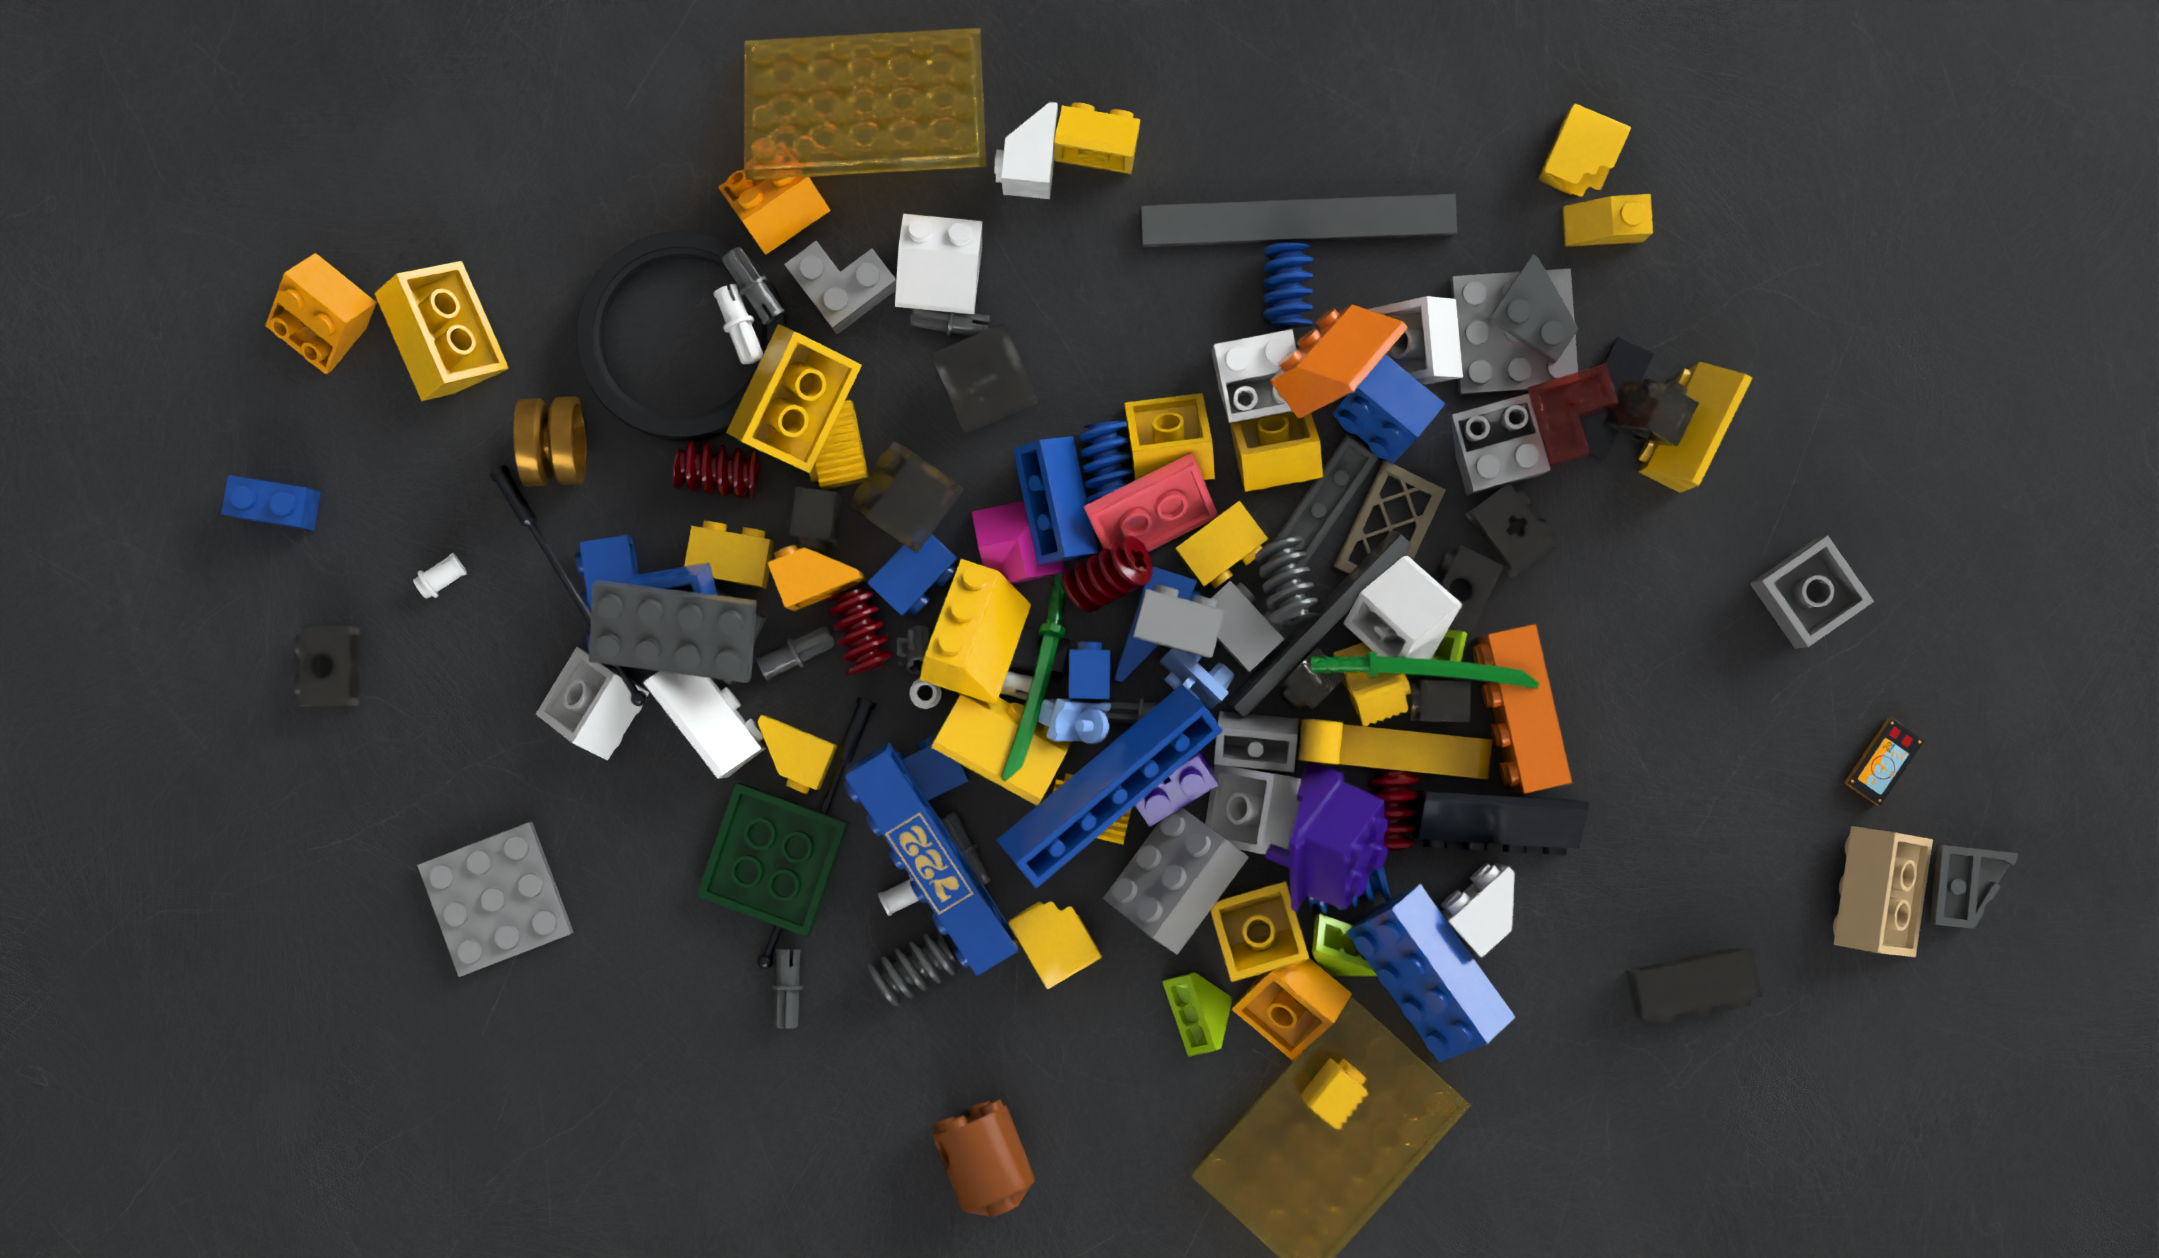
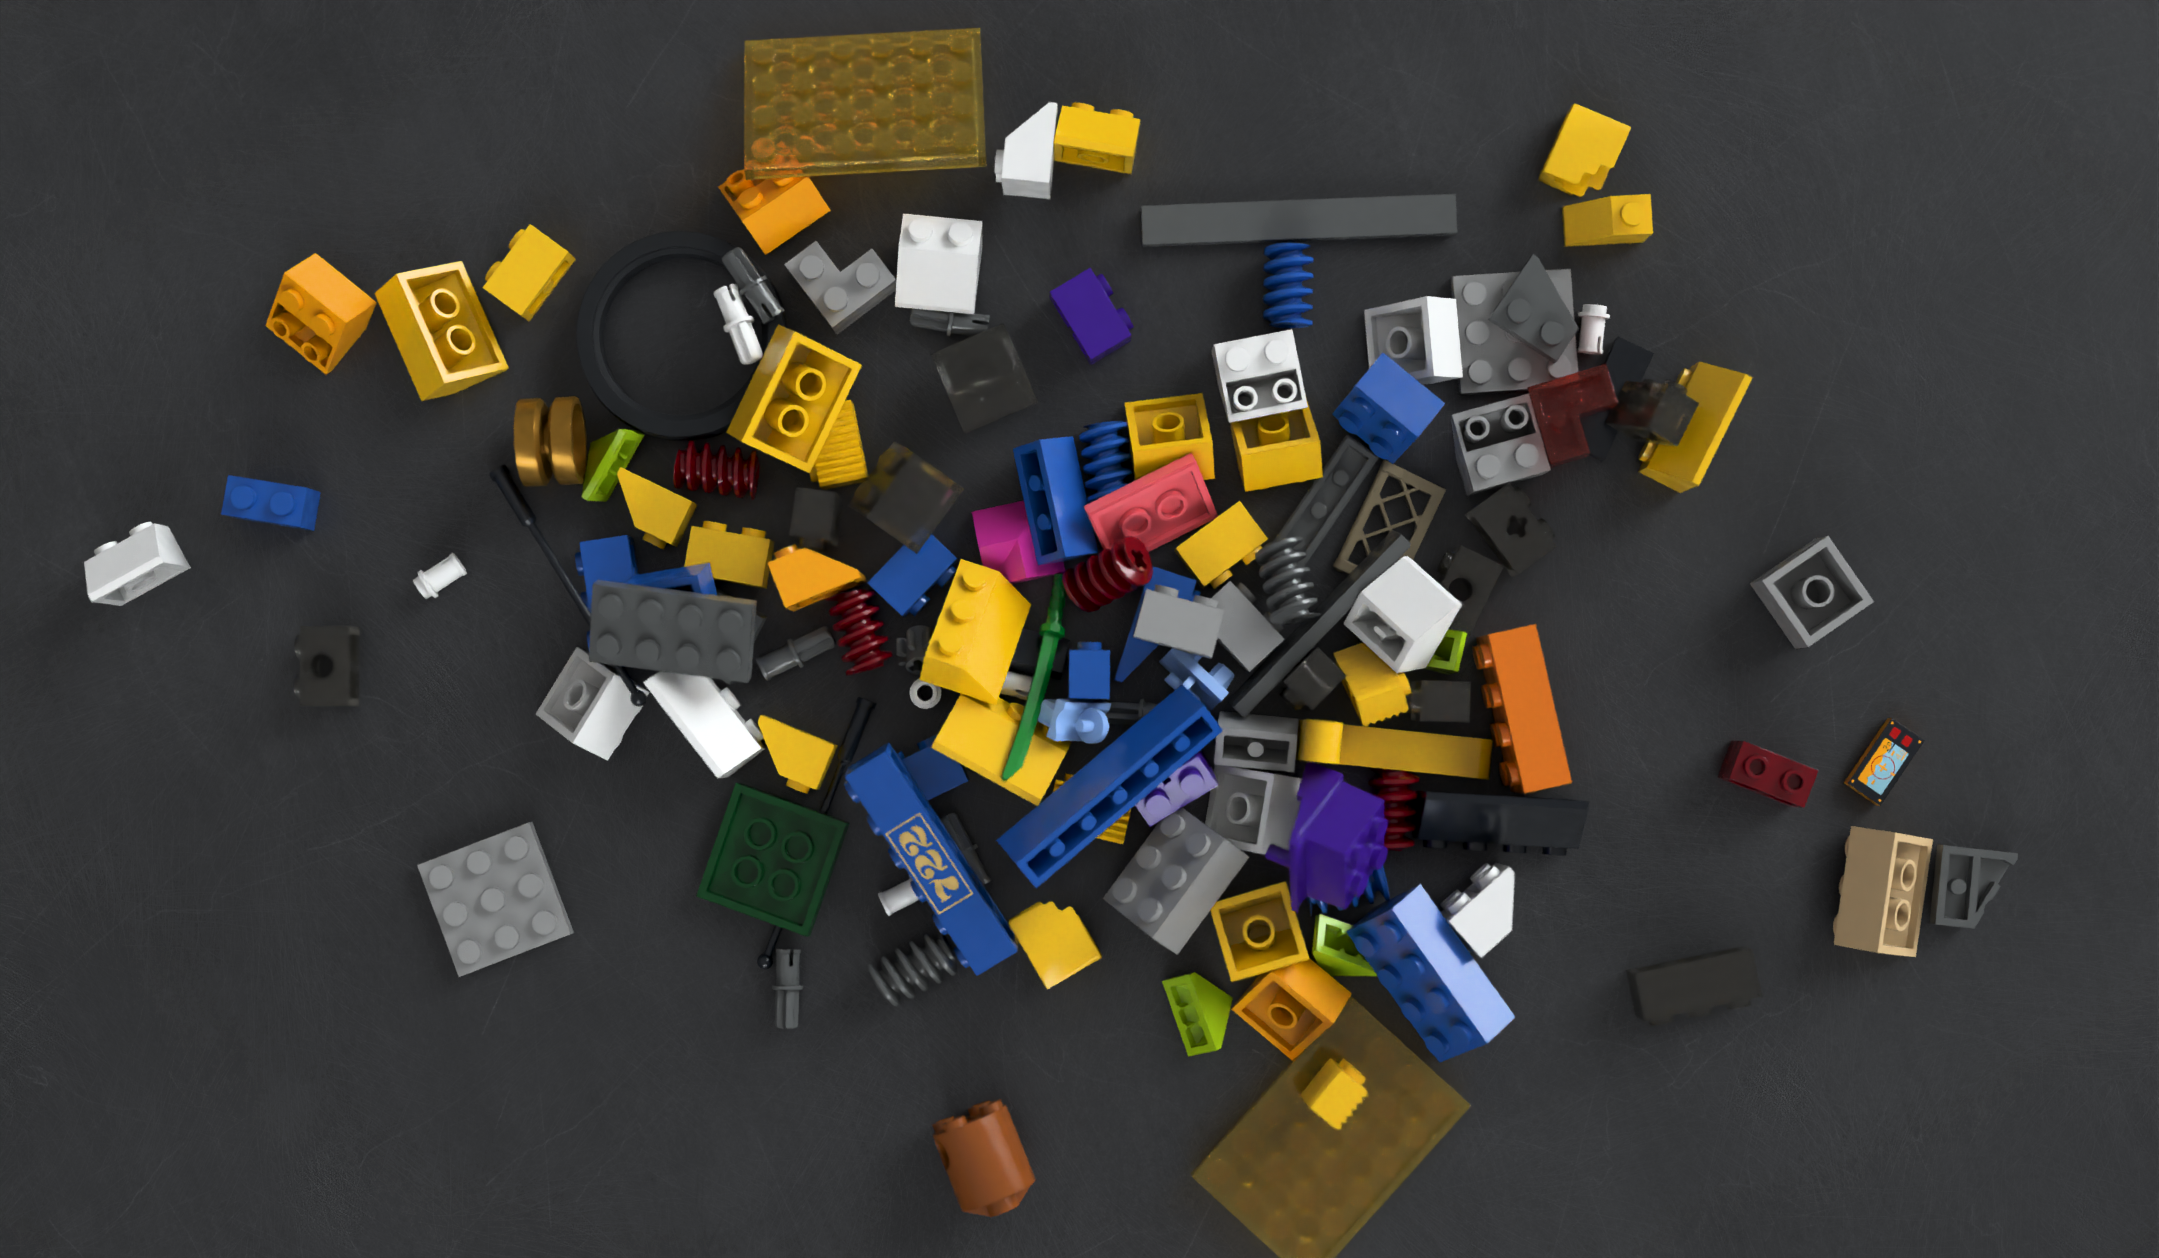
(133, 565): none -> white slope
(528, 272): none -> yellow brick
(604, 461): none -> lime slope
(656, 509): none -> yellow slope
(1091, 315): none -> dark purple piece
(1334, 357): orange slope -> none
(1376, 664): green sword -> none
(1592, 329): none -> white pin
(1768, 774): none -> dark red brick

